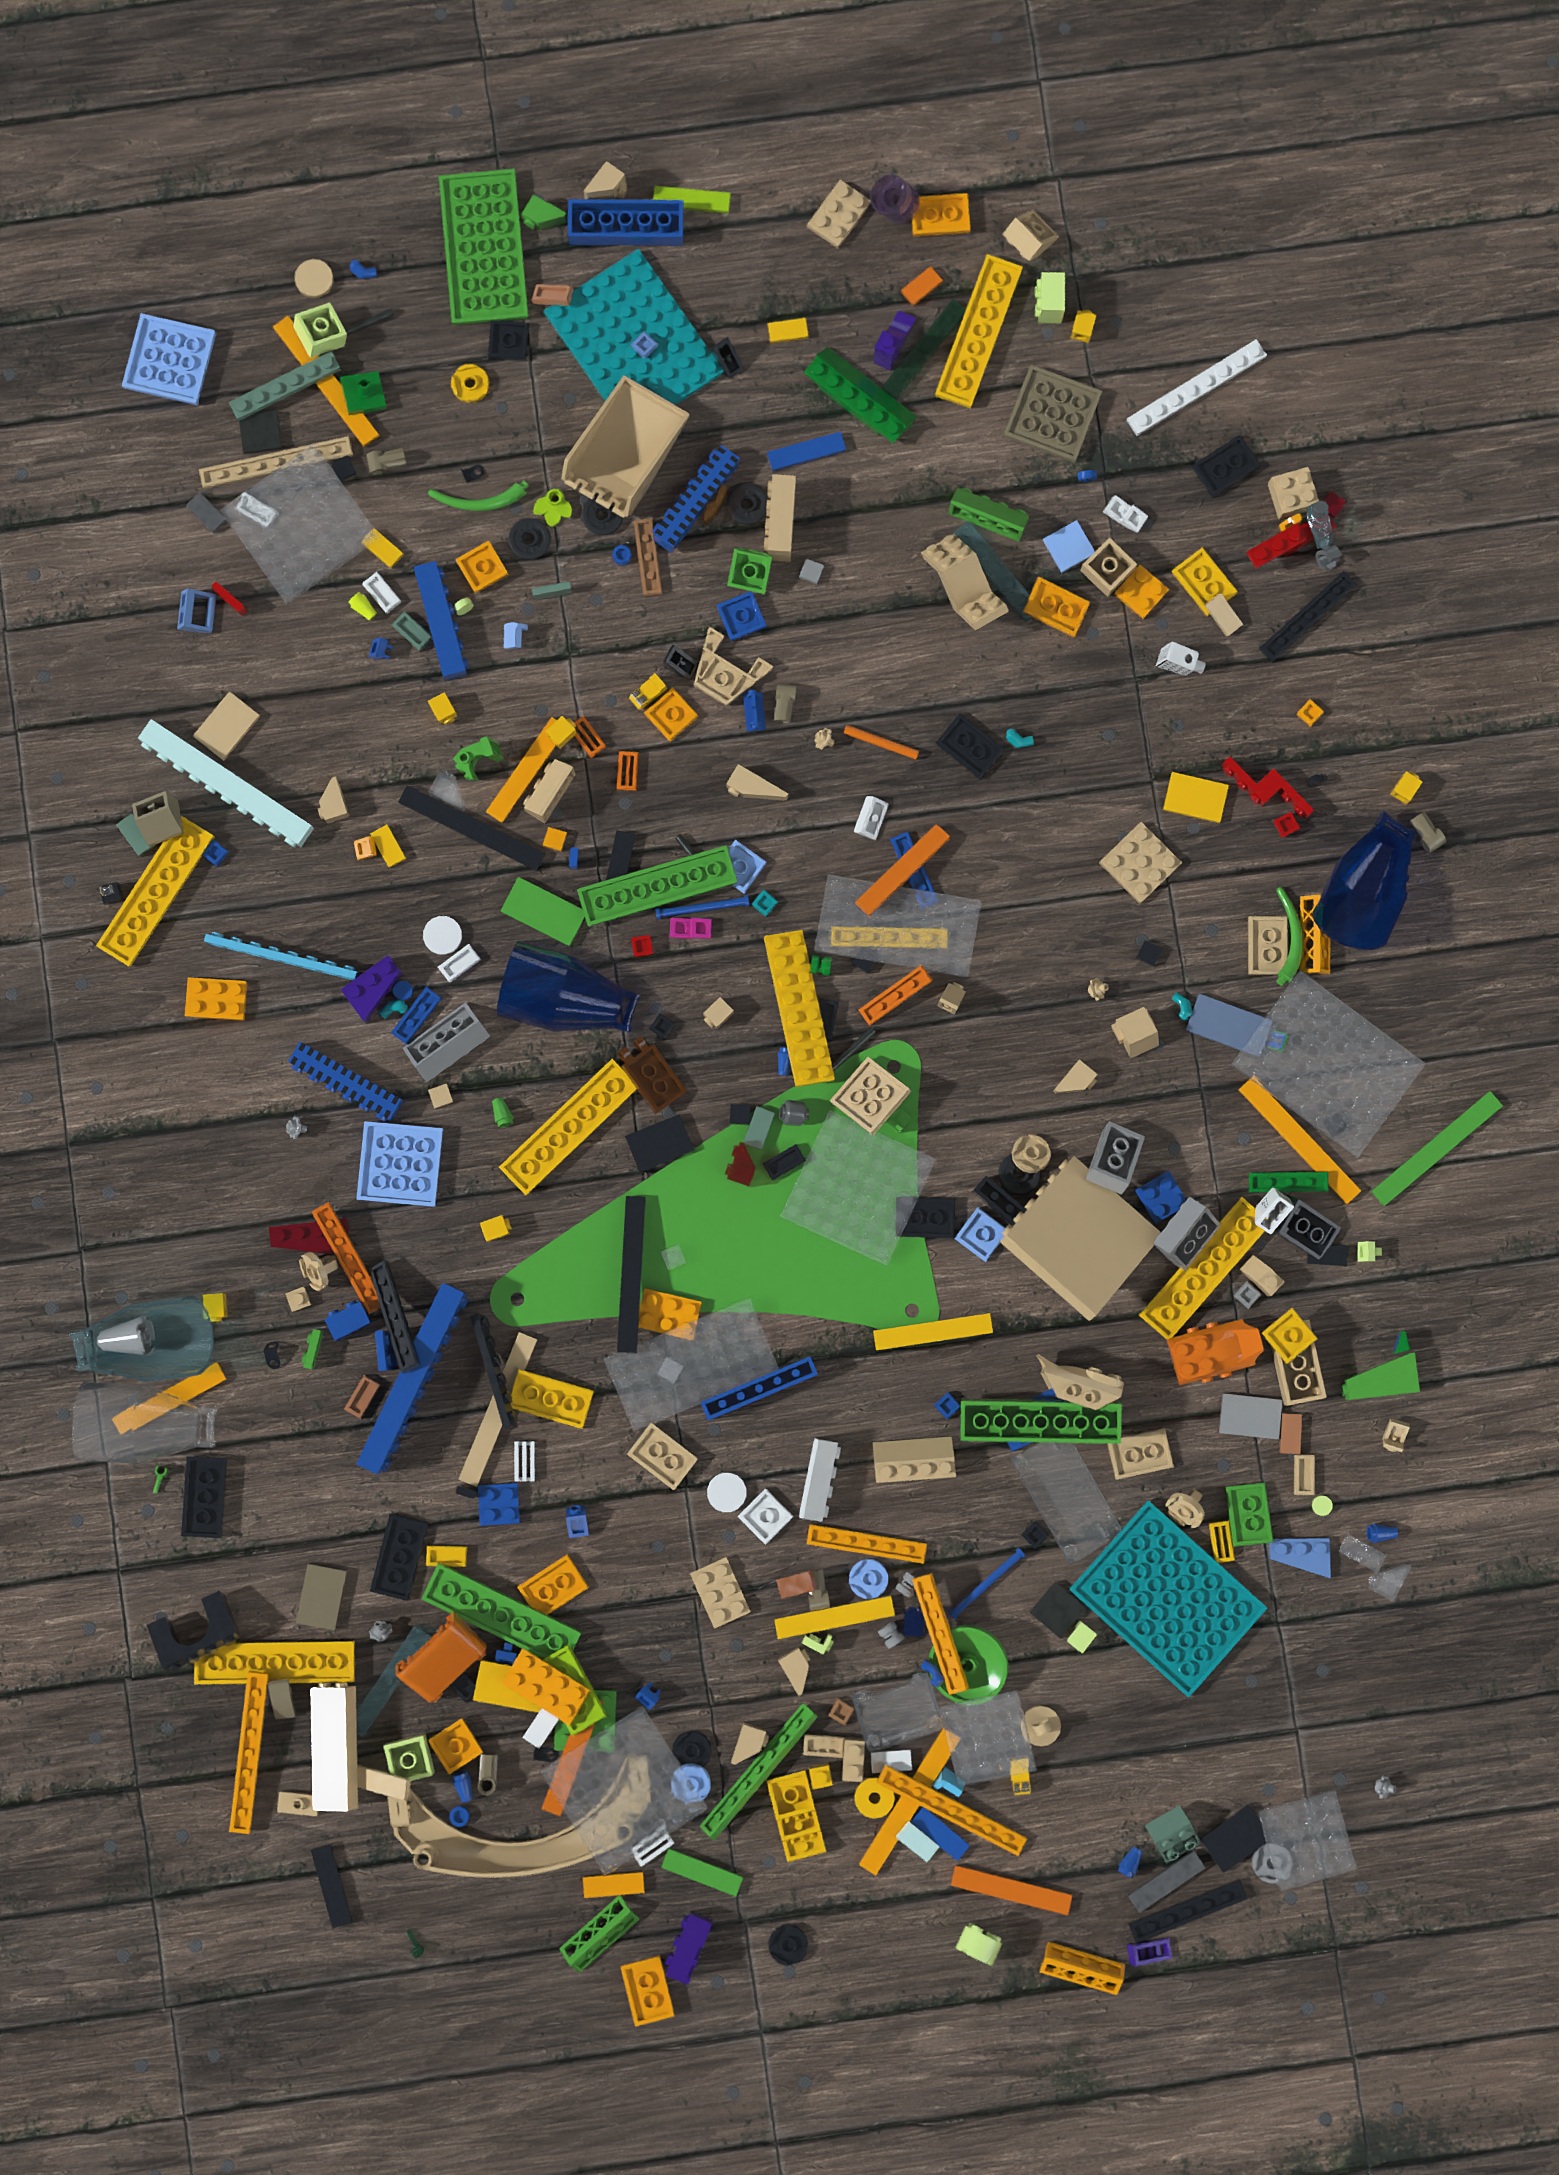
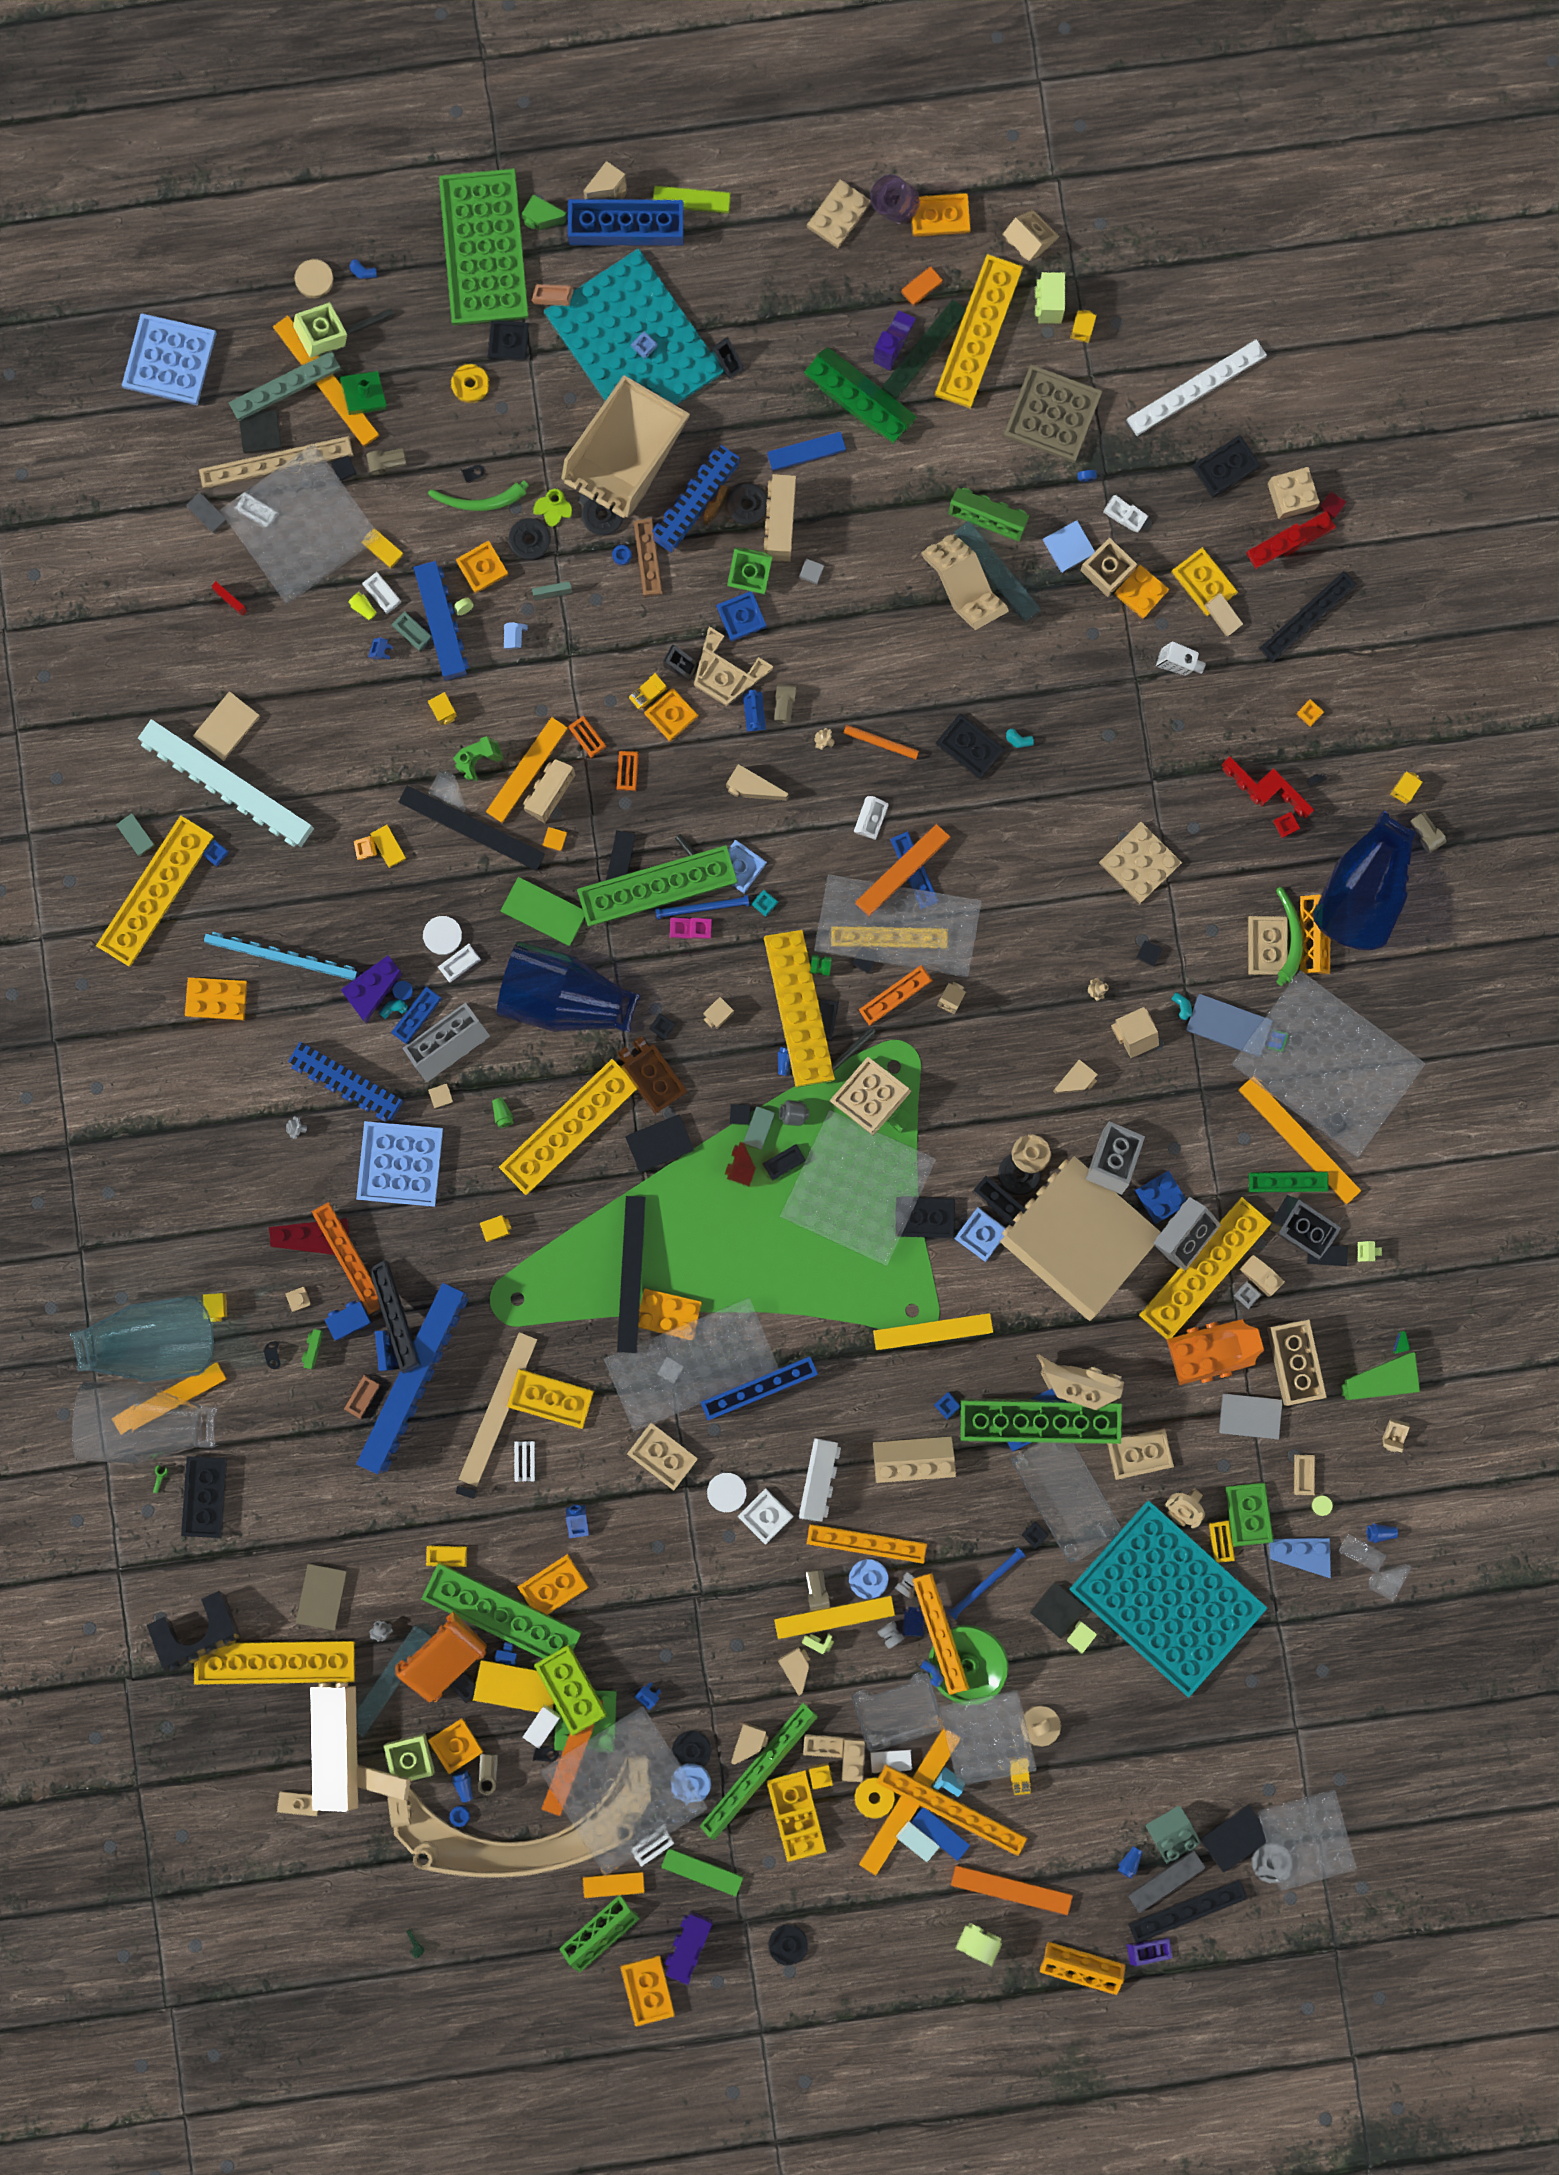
(111, 893): black piece -> none
(129, 1337): light grey cone -> none
(158, 818): dark tan slope -> none
(186, 611): medium blue tile -> none
(249, 1752): light orange plate -> none
(281, 1699): dark tan slope -> none
(317, 1269): tan tile -> none
(331, 1885): black tile -> none
(333, 803): tan slope -> none
(399, 1557): black tile -> none
(496, 1377): black plate -> none
(499, 1504): blue plate -> none
(546, 1686): light orange plate -> none
(561, 731): yellow brick -> none
(574, 858): blue tile -> none
(642, 946): red plate -> none
(673, 1257): clear plate -> none
(720, 1592): tan plate -> none
(787, 330): yellow tile -> none
(796, 1584): dark orange tile -> none
(841, 1711): medium nougat tile -> none
(1056, 607): light orange tile -> none
(1195, 797): yellow tile -> none
(1275, 1208): white torso -> none
(1289, 1335): yellow tile -> none
(1290, 522): light orange tile -> none
(1290, 1433): nougat tile -> none
(1322, 532): piece -> none
(1384, 1787): light grey plant -> none
(1436, 1148): bright green tile -> none

